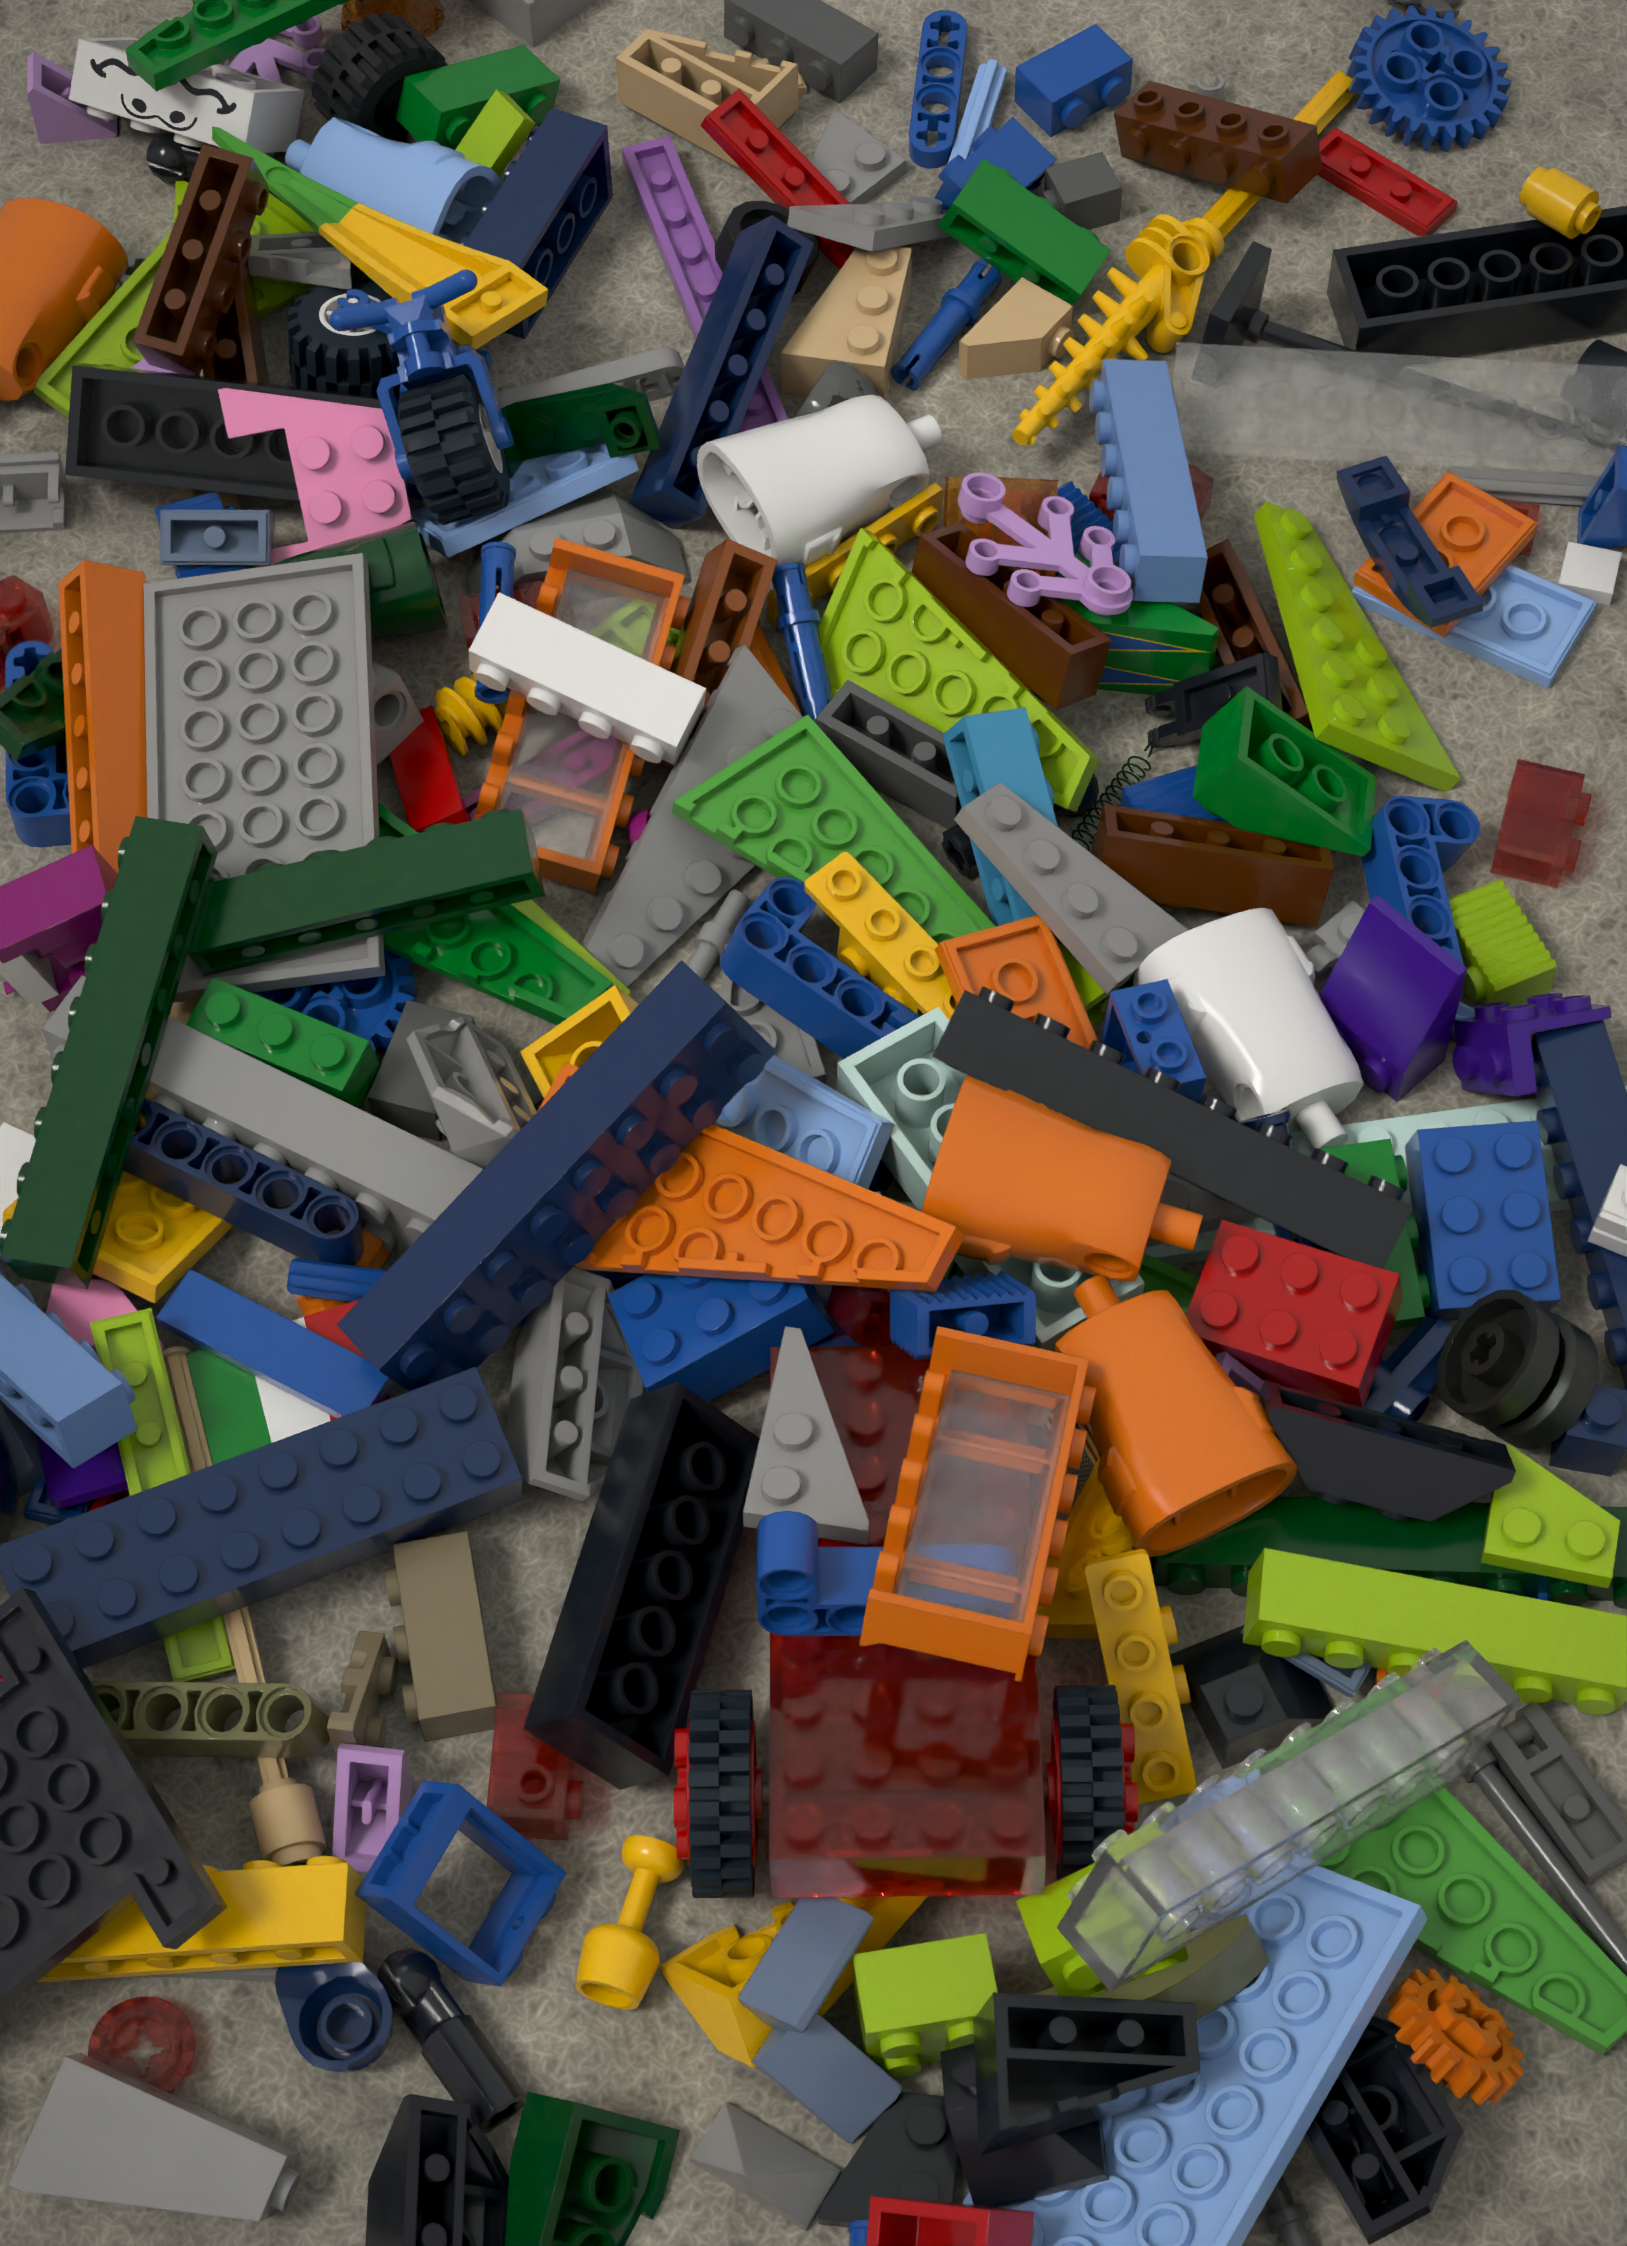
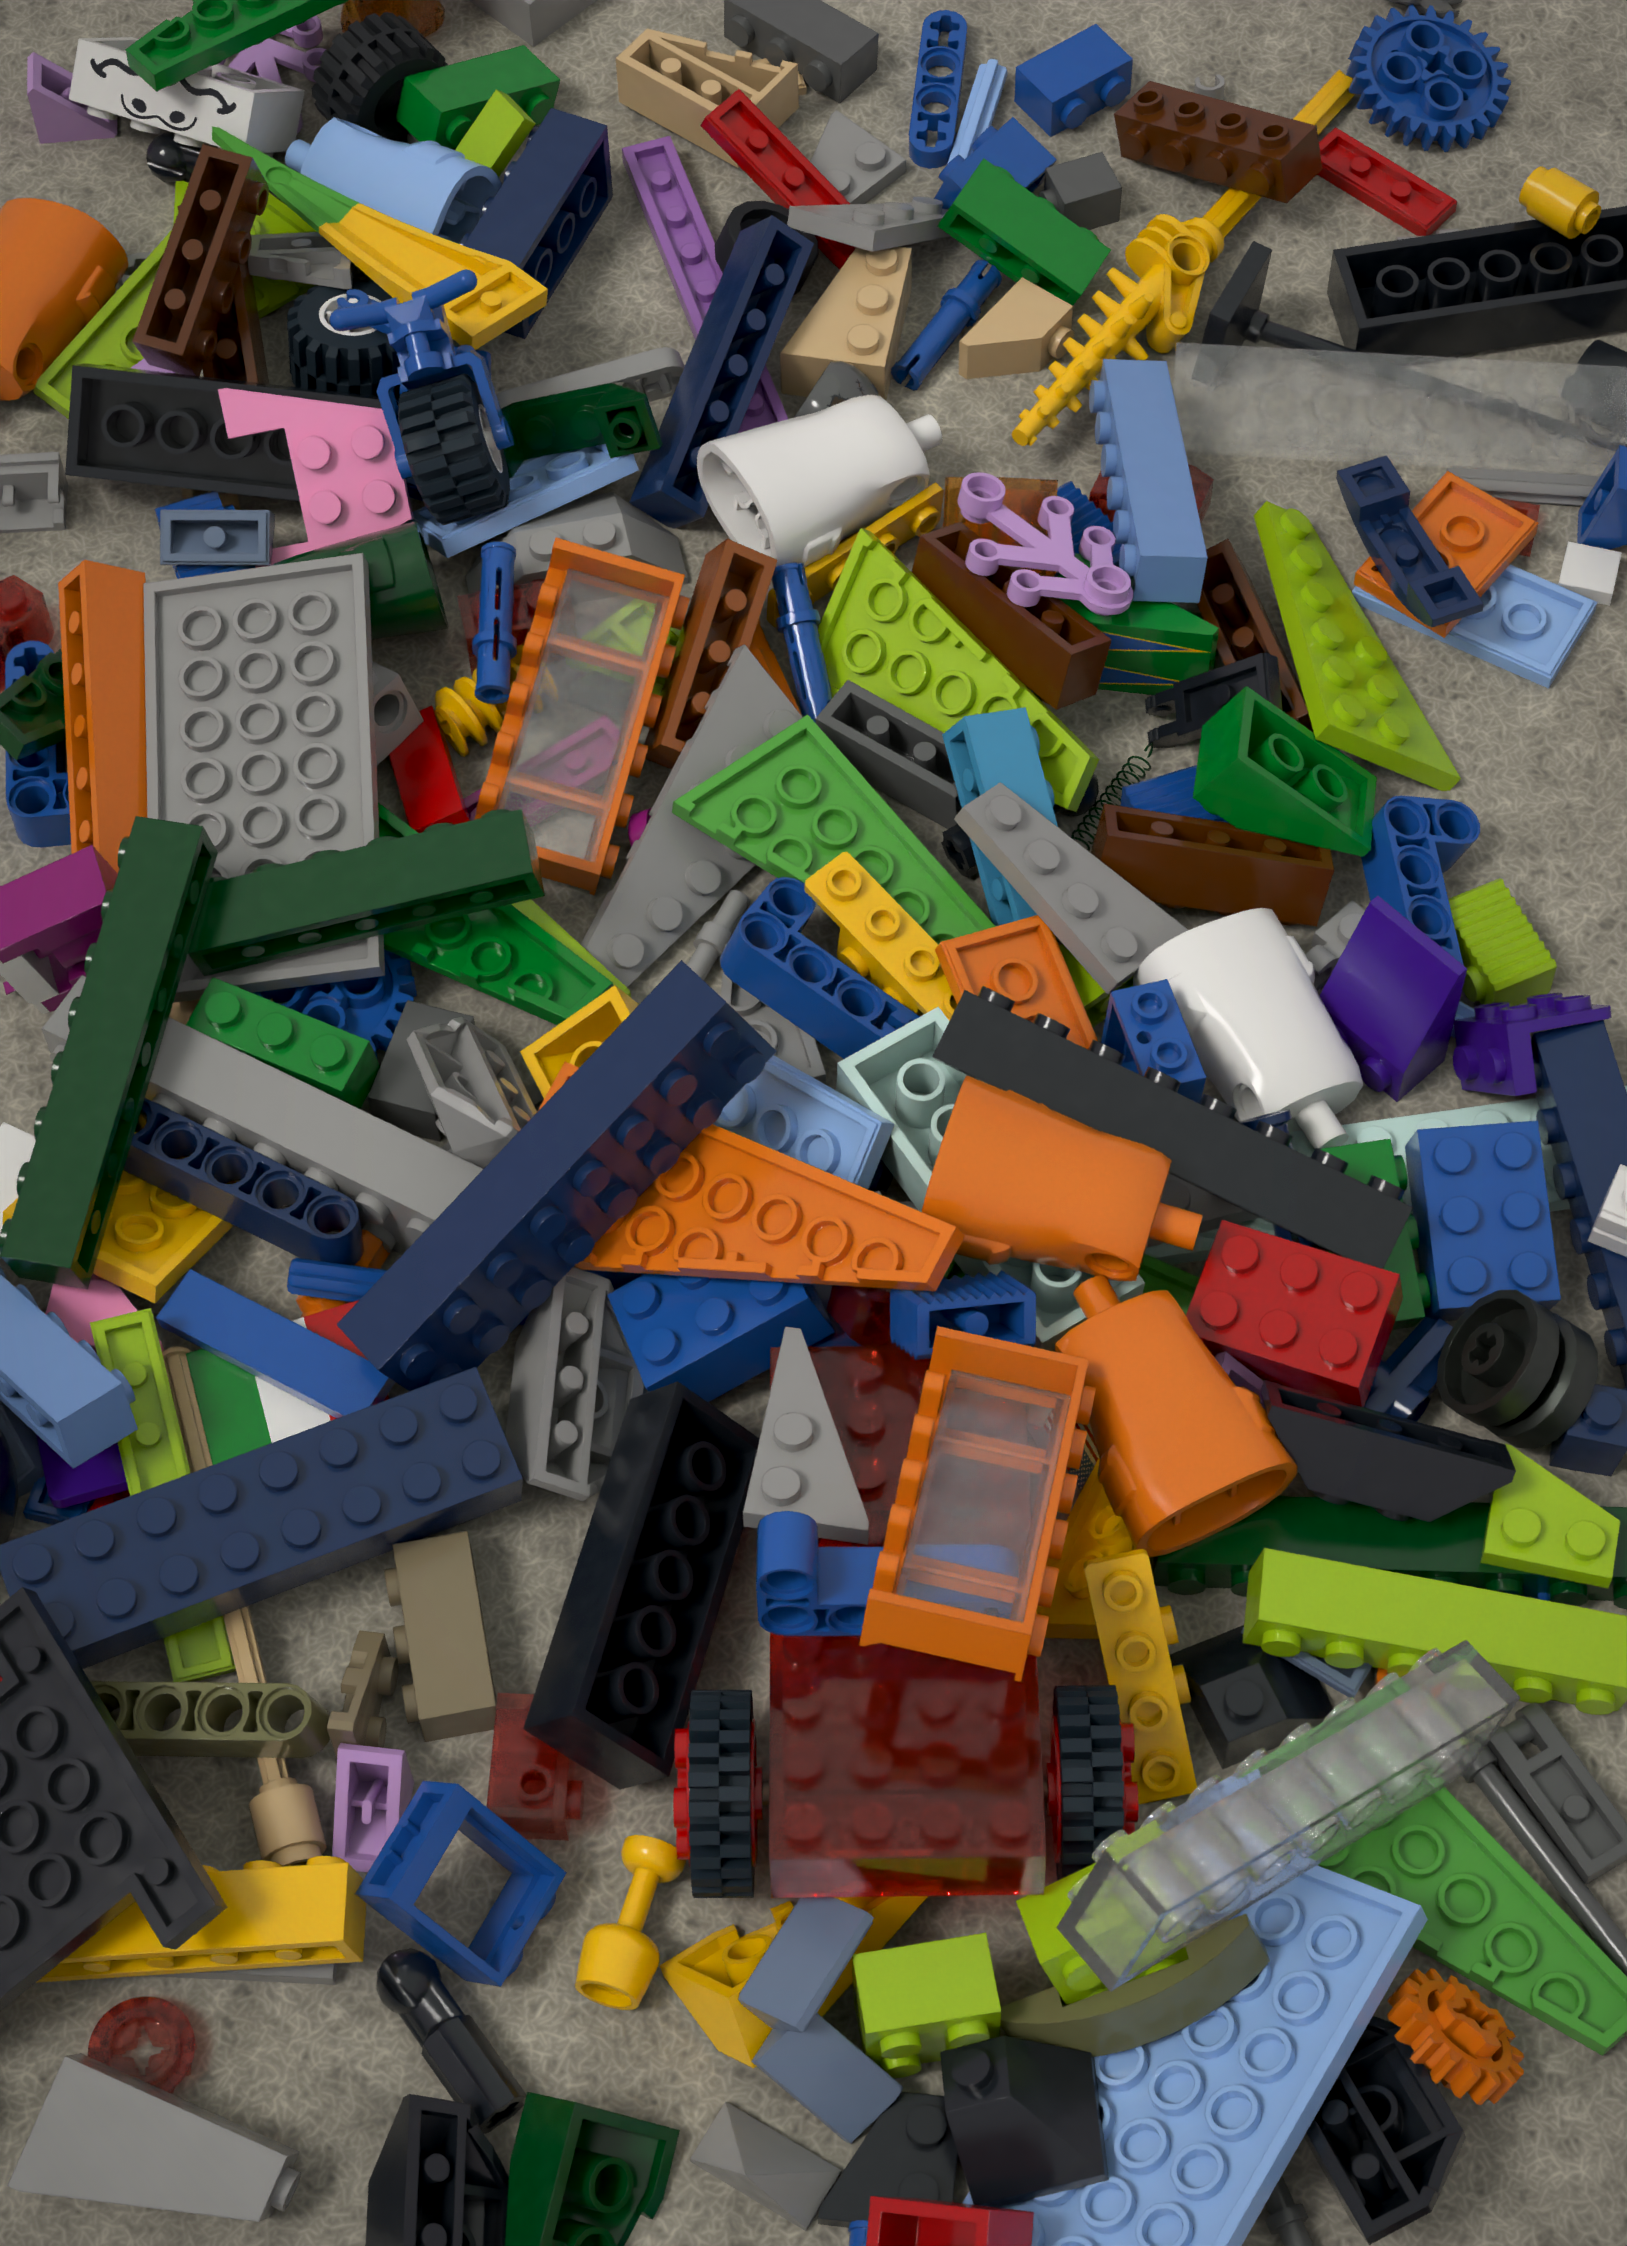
(335, 2014): dark blue piece -> none
(585, 680): white brick -> none
(1075, 2061): black wedge -> none
(1539, 824): clear red brick -> none

